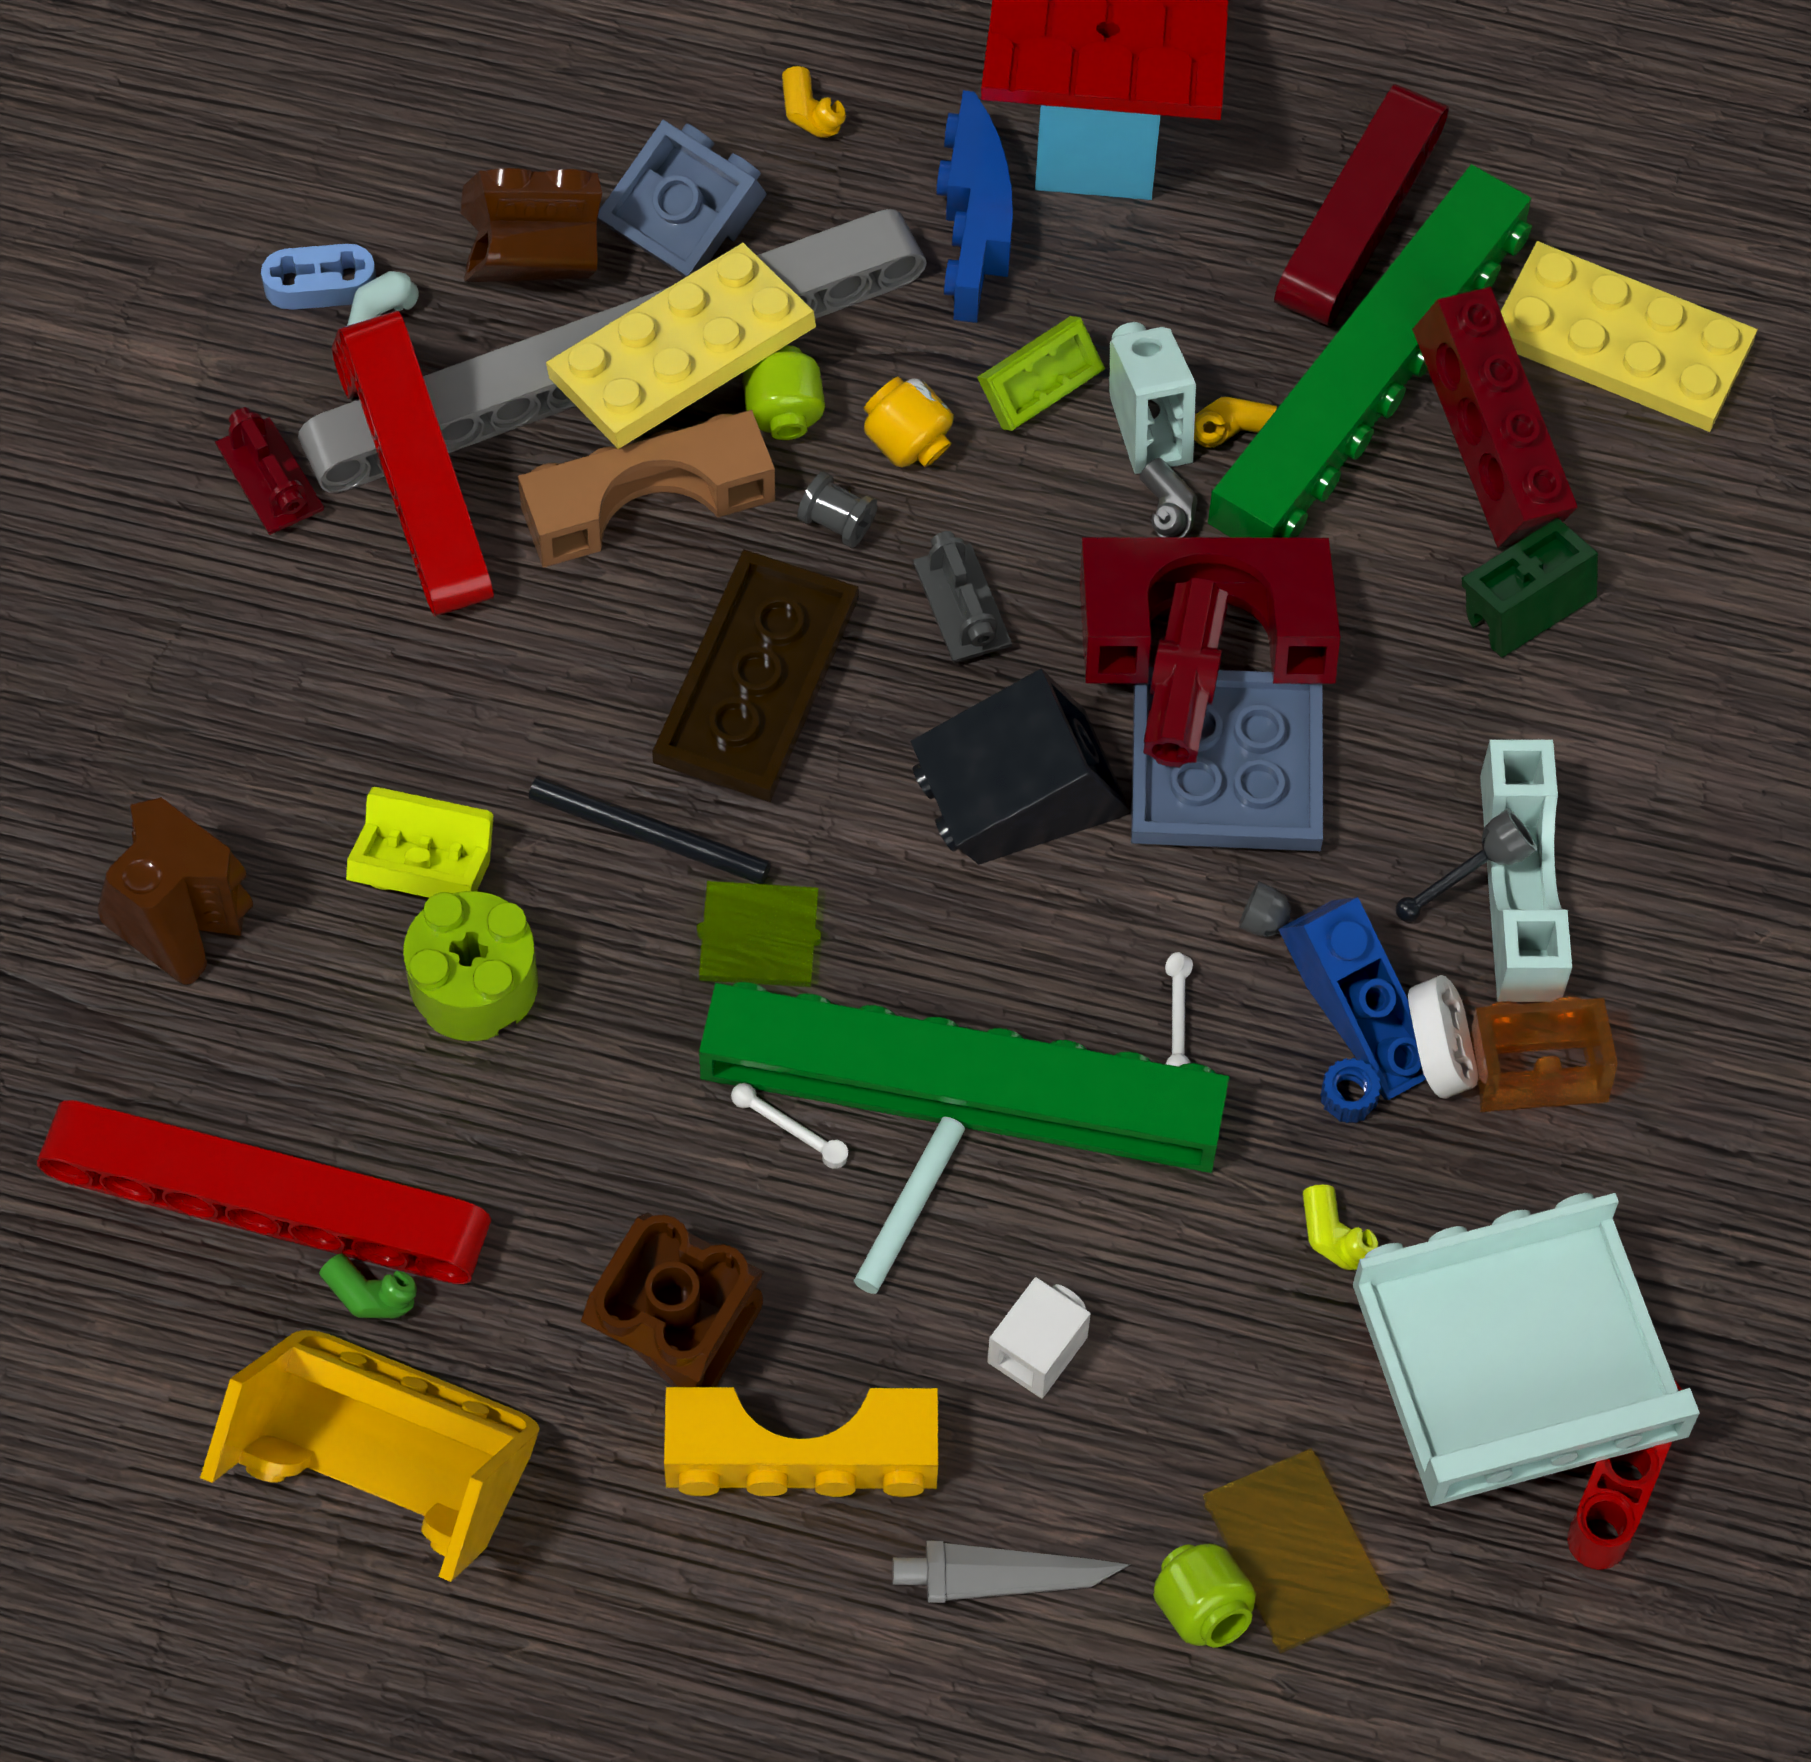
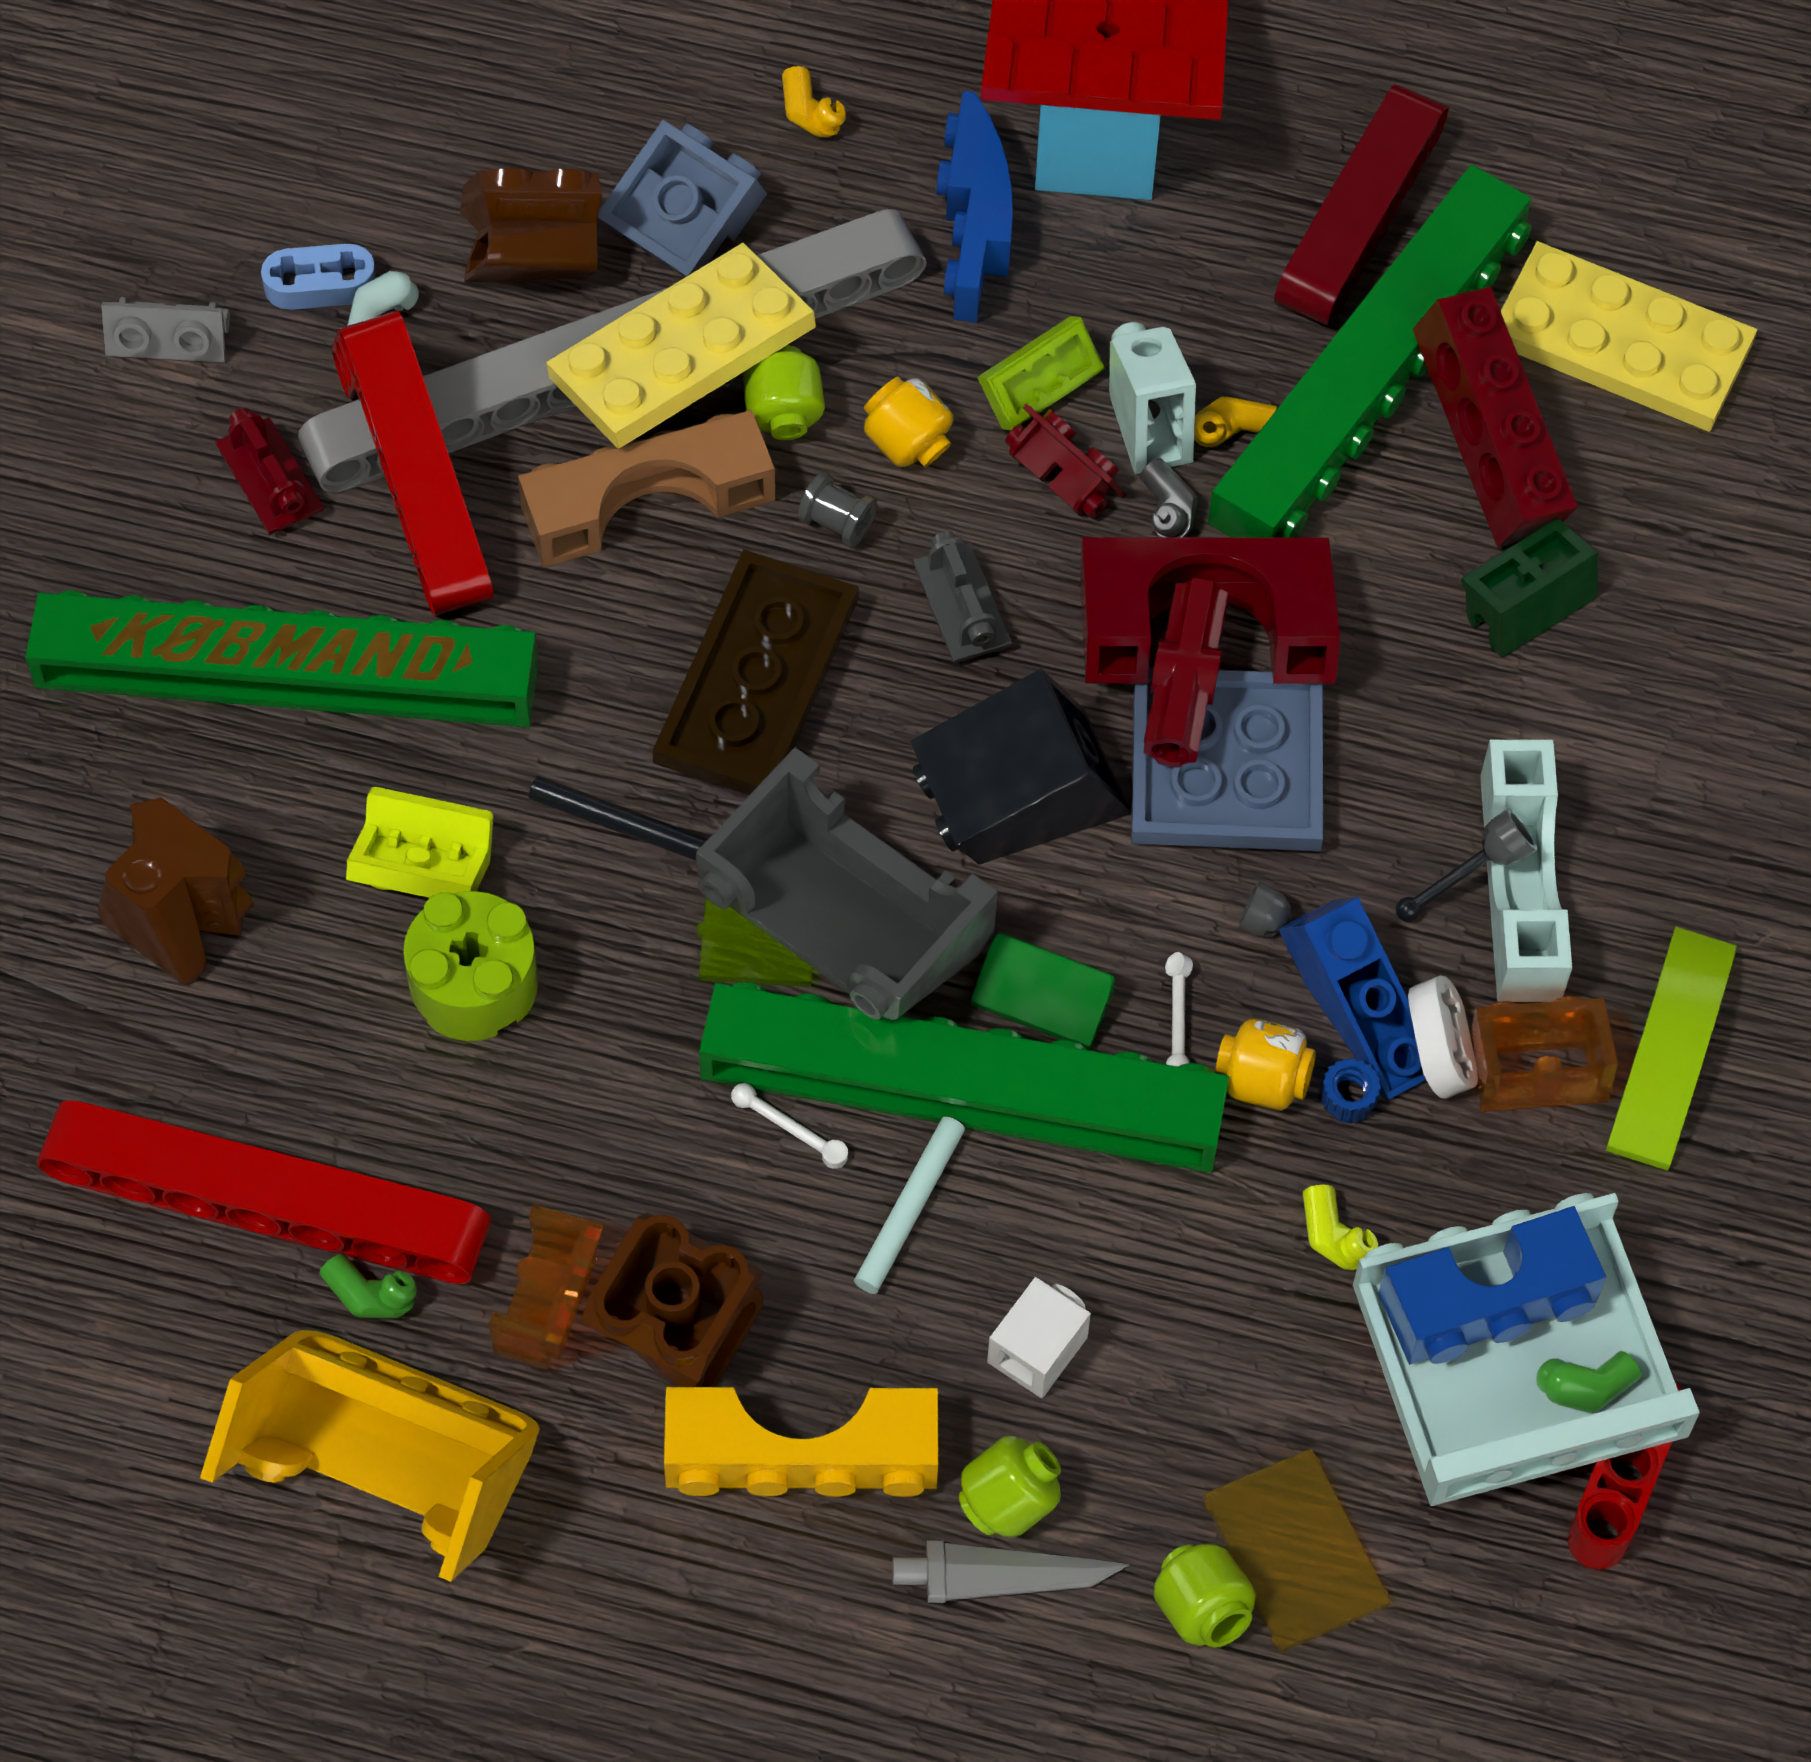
(165, 330): none -> light grey hinge
(283, 659): none -> green brick
(547, 1289): none -> clear orange window
(843, 894): none -> dark grey windscreen
(1010, 1486): none -> lime head
(1043, 990): none -> green slope
(1048, 444): none -> dark red hinge
(1266, 1064): none -> yellow head
(1443, 1311): none -> blue arch
(1584, 1387): none -> bright green arm
(1671, 1048): none -> lime slope

